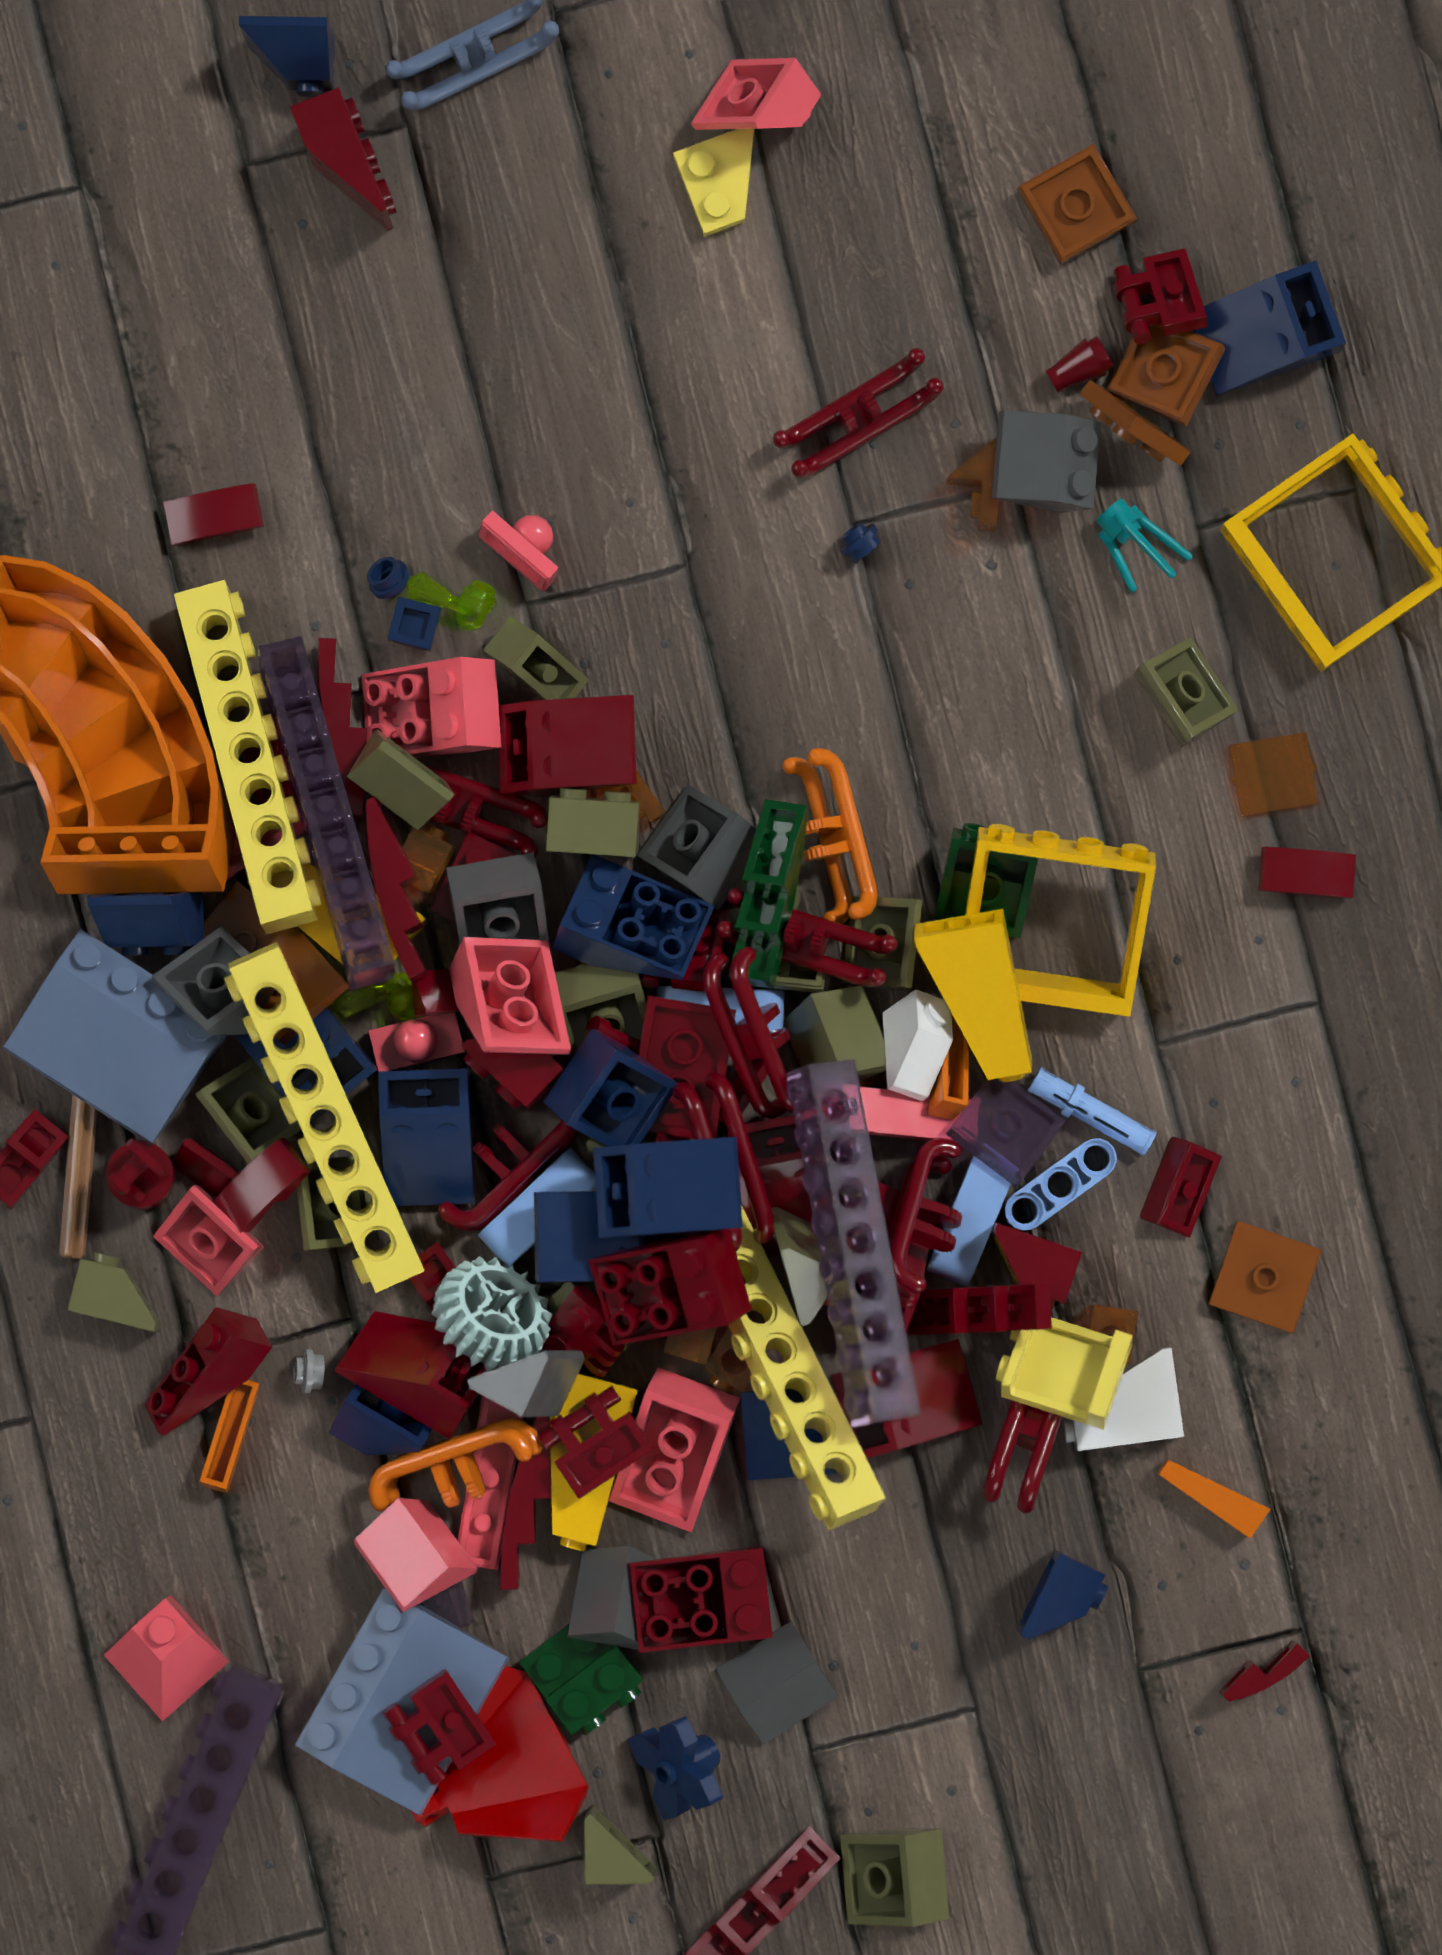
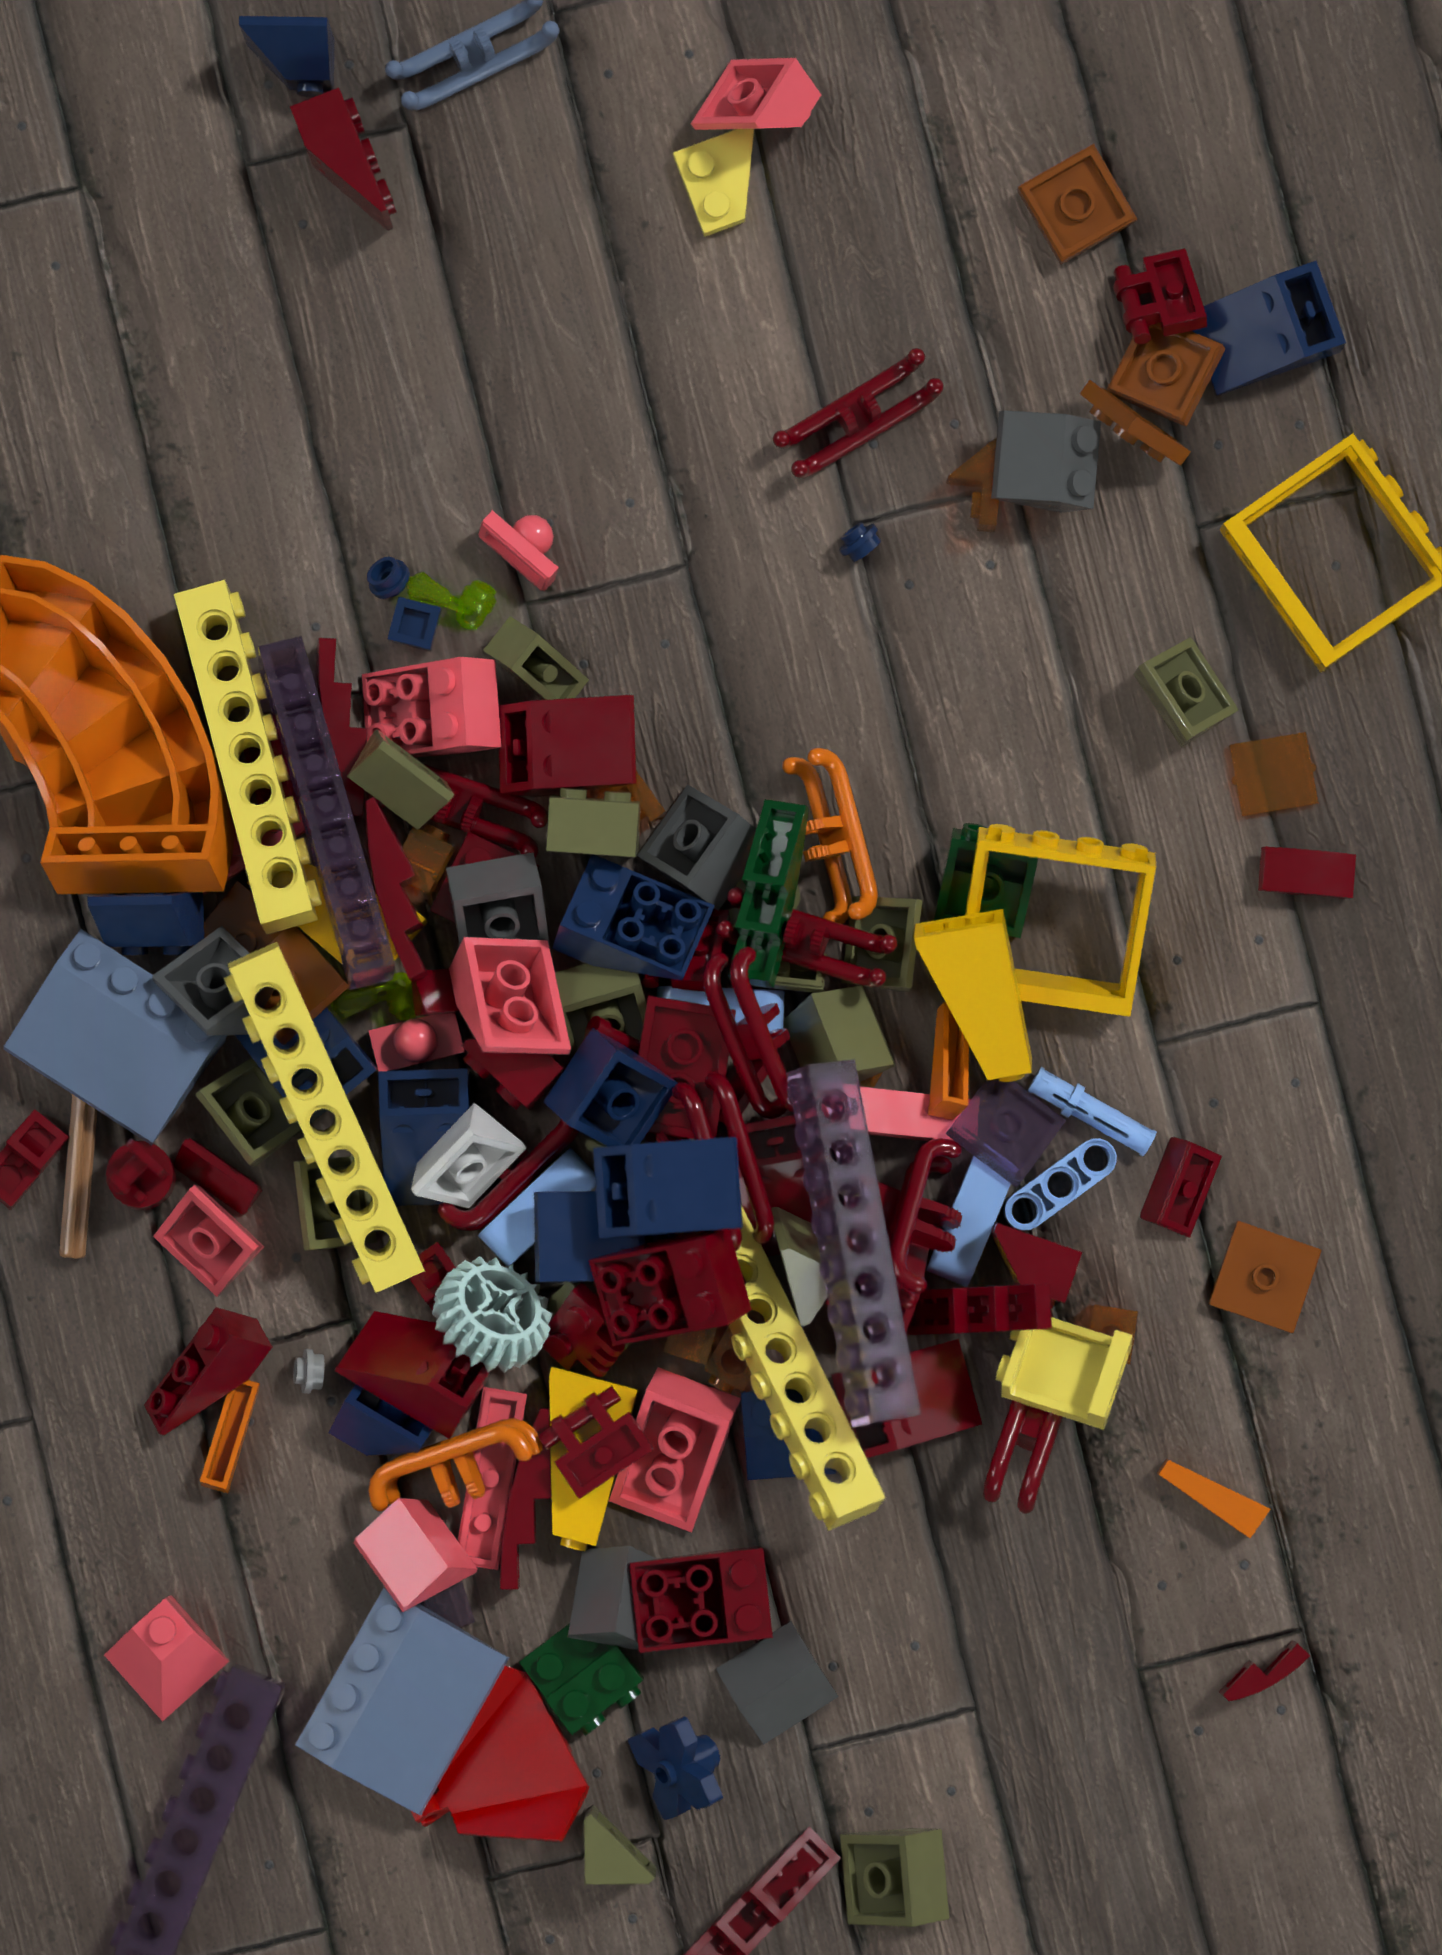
(111, 1294): olive slope -> none
(213, 514): dark red slope -> none
(261, 1184): dark red slope -> none
(451, 1720): dark red plate -> none
(466, 1159): none -> white slope
(532, 1384): dark grey slope -> none
(916, 1043): white slope -> none
(1062, 1595): dark blue slope -> none
(1082, 363): dark red cone -> none
(1123, 524): teal plant -> none
(1142, 1410): white slope -> none

